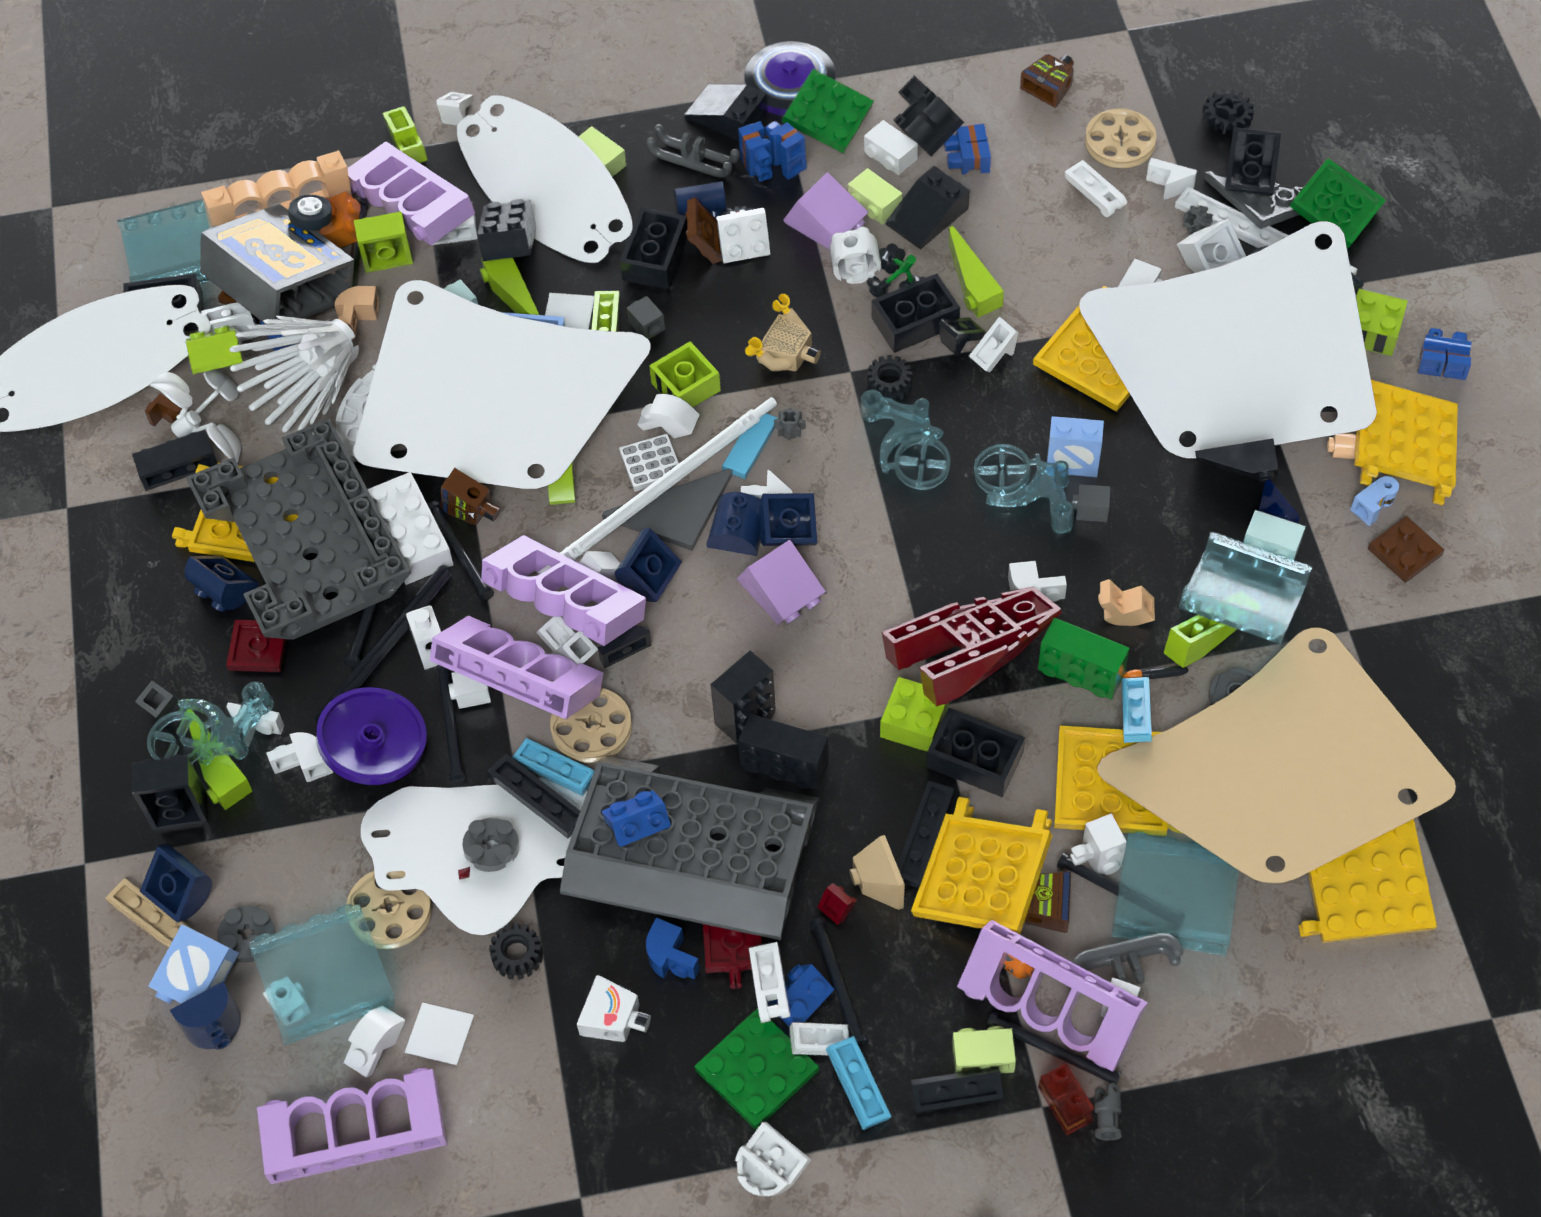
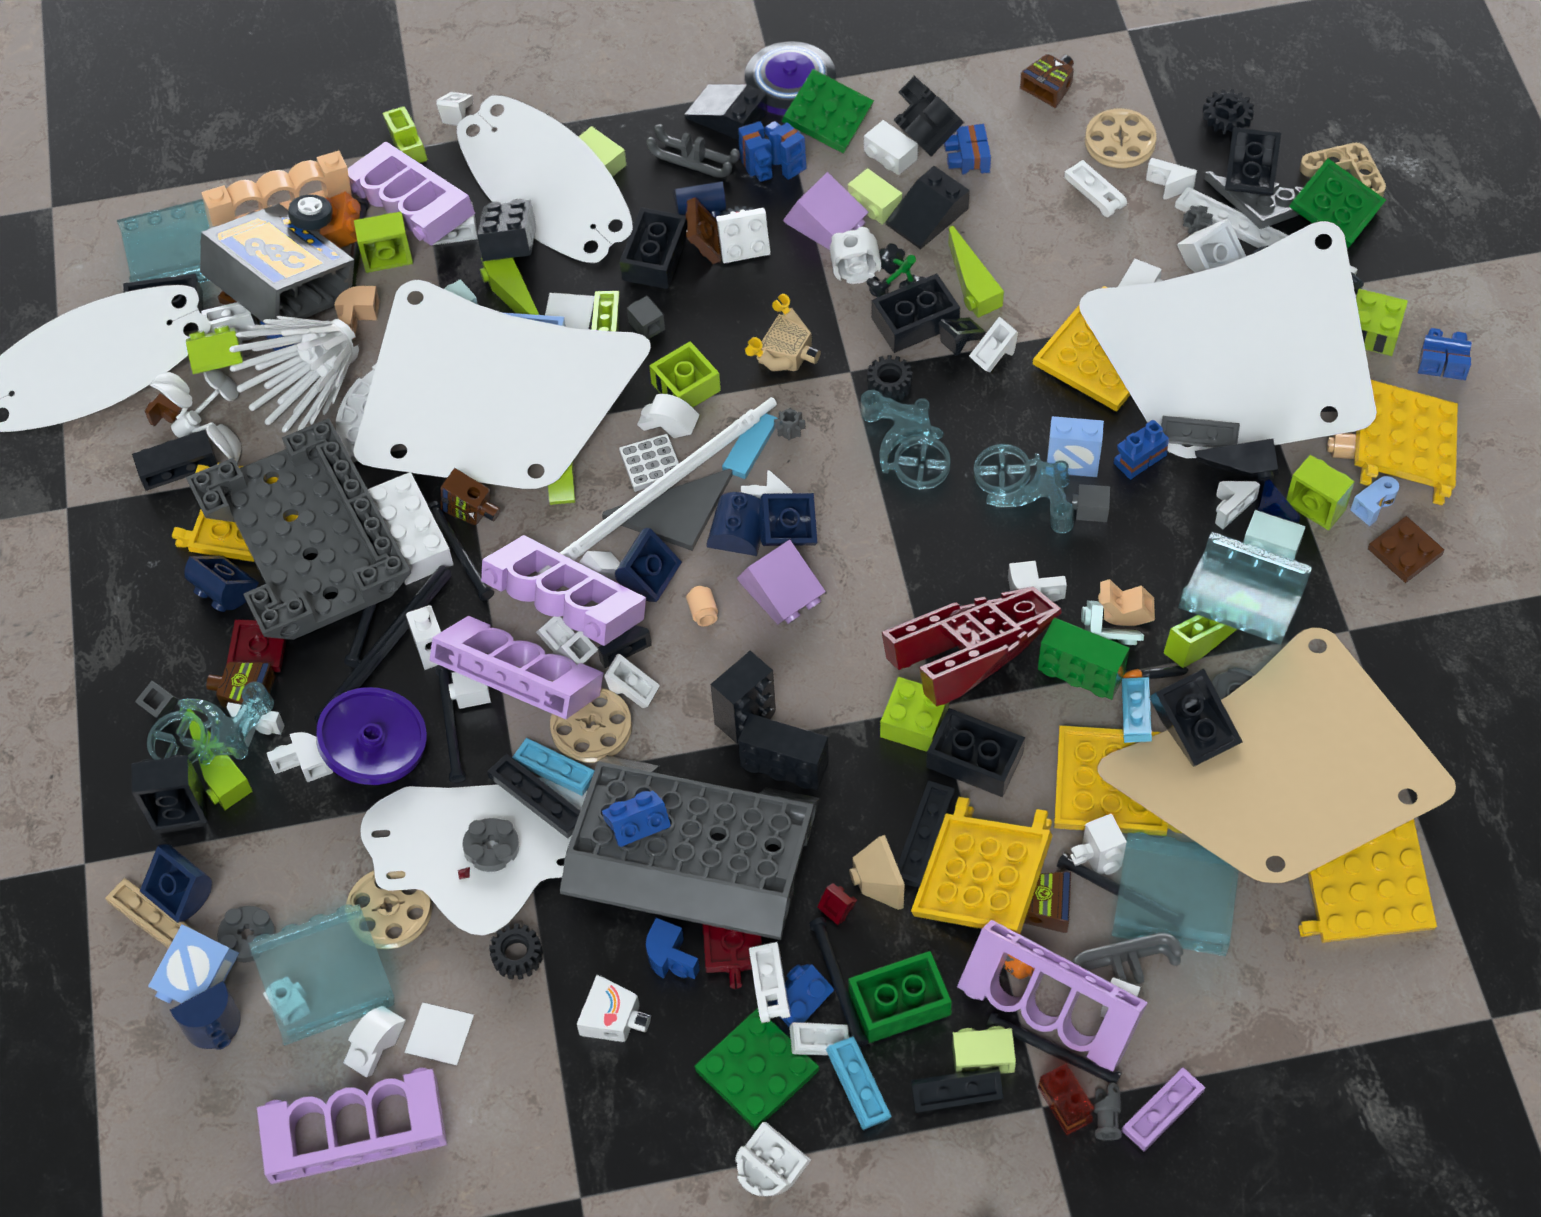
(236, 677): none -> reddish brown torso
(631, 681): none -> white slope
(702, 605): none -> light nougat brick
(899, 996): none -> green brick
(1092, 619): none -> light aqua bracket
(1142, 449): none -> blue hips
(1163, 1109): none -> lavender plate
(1196, 717): none -> black slope
(1200, 432): none -> dark grey tile
(1235, 499): none -> white slope
(1319, 492): none -> lime brick
(1348, 160): none -> tan beam

